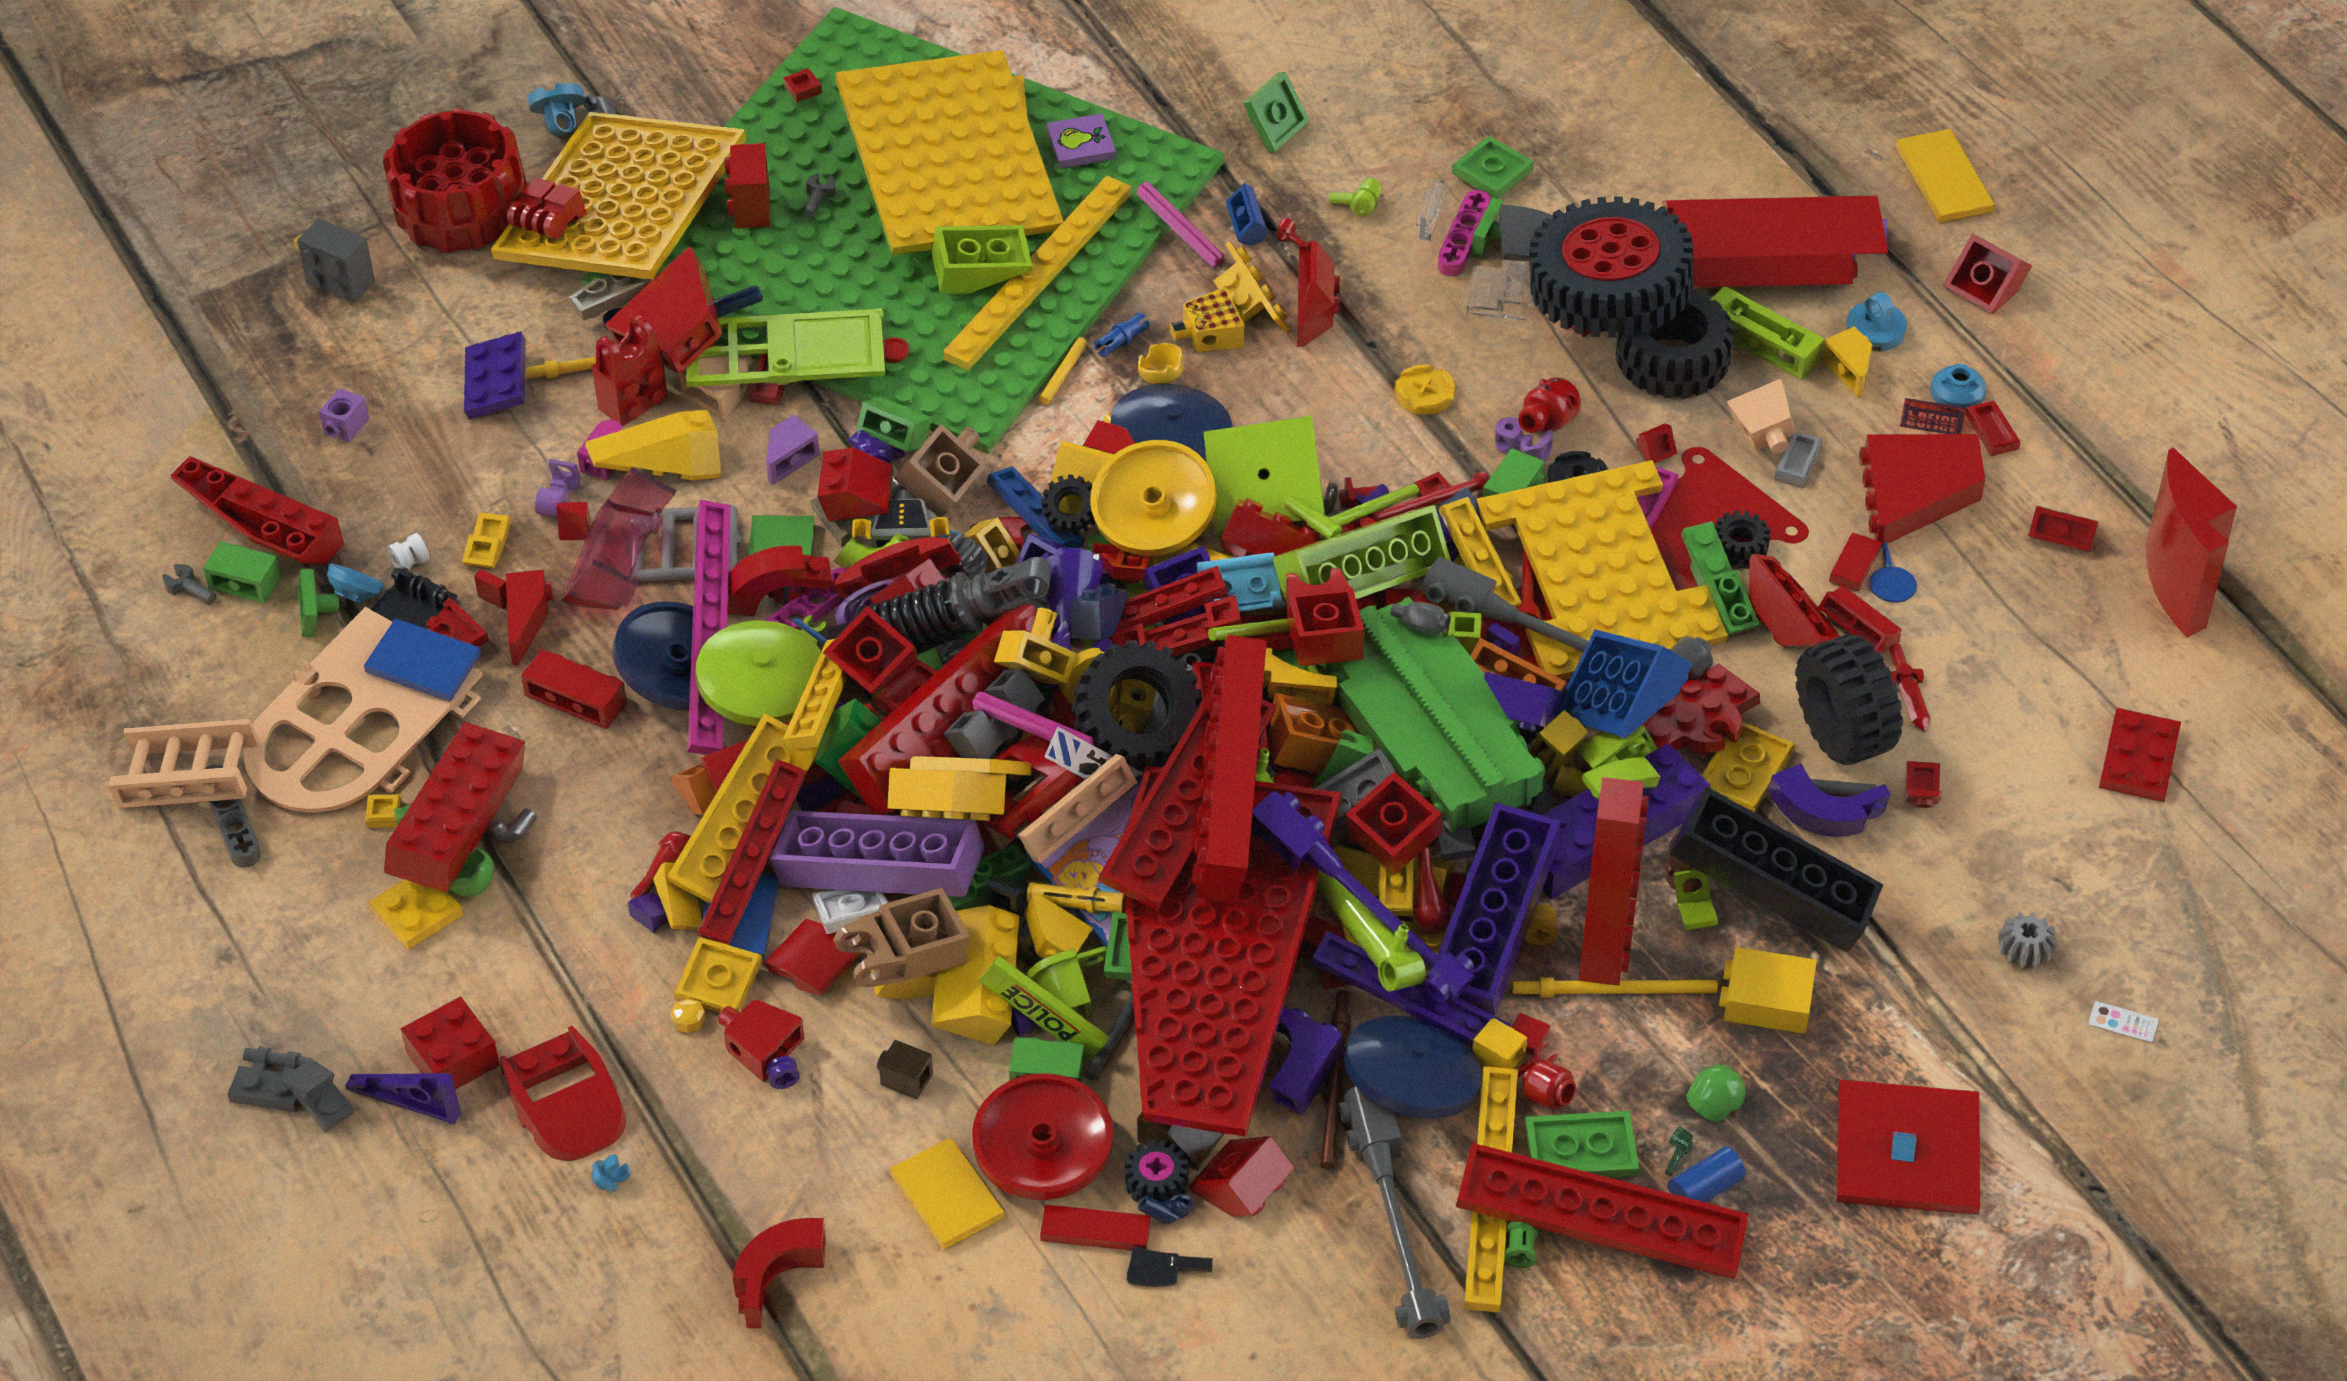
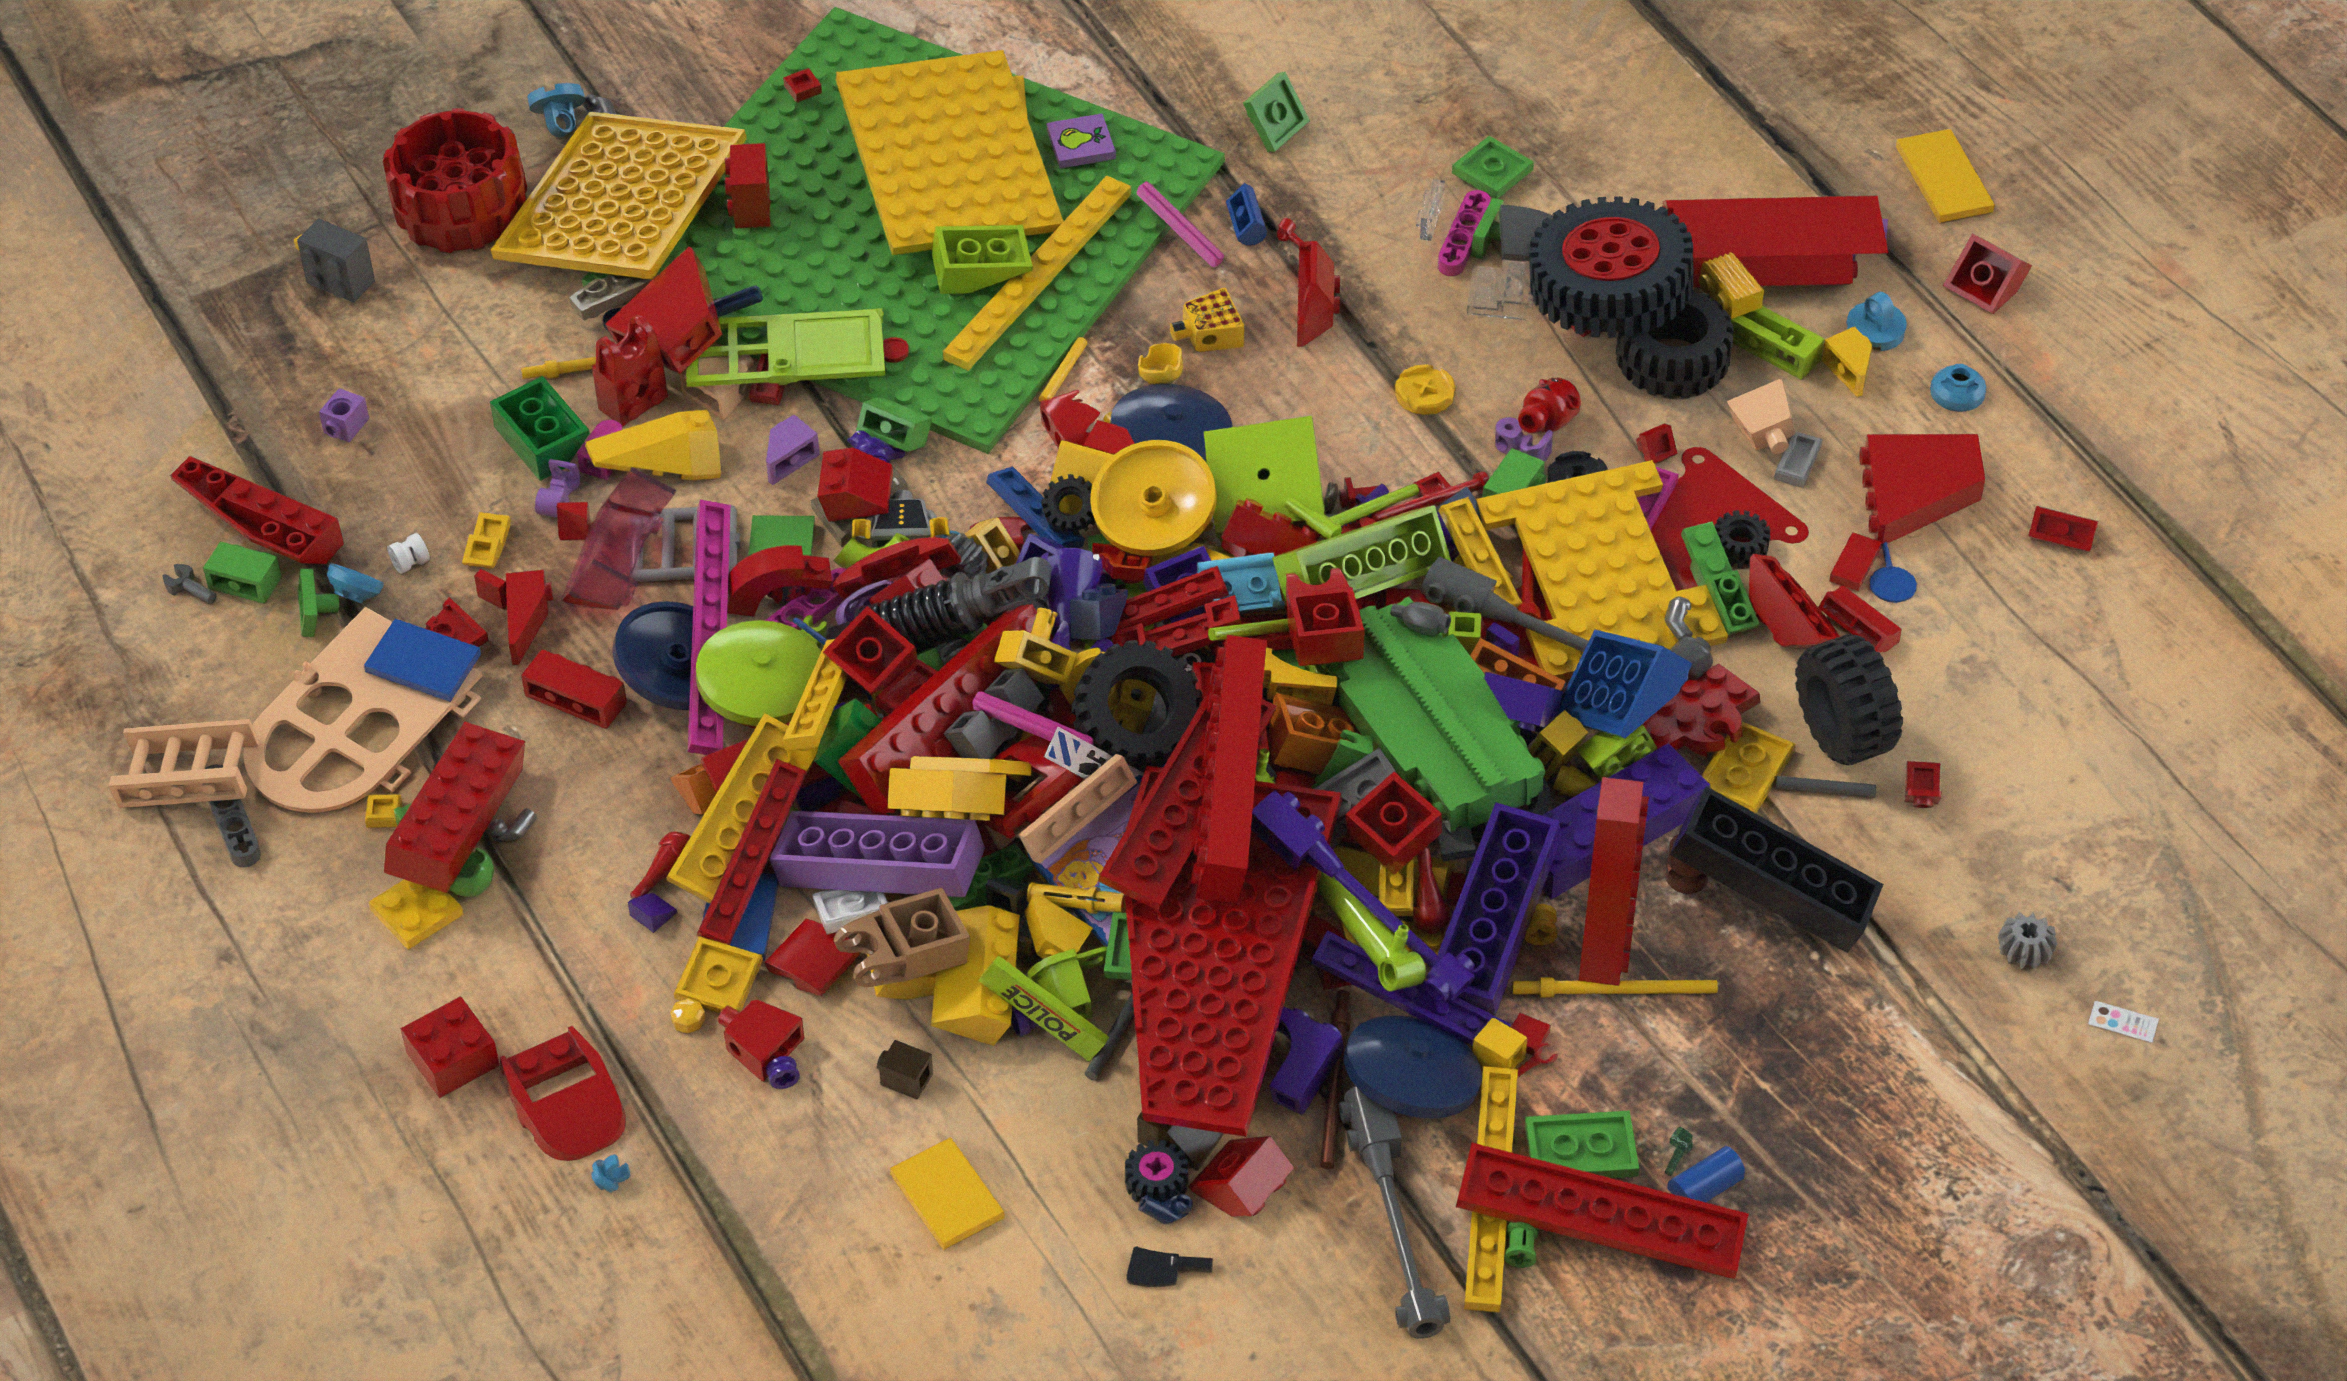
(263, 1087): dark grey plate -> none
(318, 1095): dark grey slope -> none
(412, 598): black hinge -> none
(421, 1093): dark purple wing -> none
(495, 375): dark purple plate -> none
(538, 425): none -> green slope
(546, 208): red legs -> none
(679, 905): yellow slope -> none
(773, 1251): red arch -> none
(817, 193): dark grey bar -> none
(942, 469): medium nougat brick -> none
(1042, 1136): red dish -> none
(1045, 1056): bright green brick -> none
(1067, 418): none -> red piece
(1095, 1227): red tile -> none
(1121, 334): blue pin -> none
(1246, 289): yellow bracket -> none
(1363, 200): lime piece -> none
(1549, 1085): red head -> none
(1627, 769): lime slope -> none
(1675, 615): none -> flat silver arm
(1694, 907): lime bracket -> none
(1716, 1092): bright green hair -> none
(1731, 285): none -> yellow brick
(1768, 990): yellow brick -> none
(1821, 812): dark purple arch -> none
(1903, 1146): dark azure piece -> none
(1909, 688): red sword -> none
(1932, 417): clear red tile -> none
(1945, 1155): red tile -> none
(1992, 428): red tile -> none
(2140, 754): red plate -> none
(2187, 543): red slope -> none

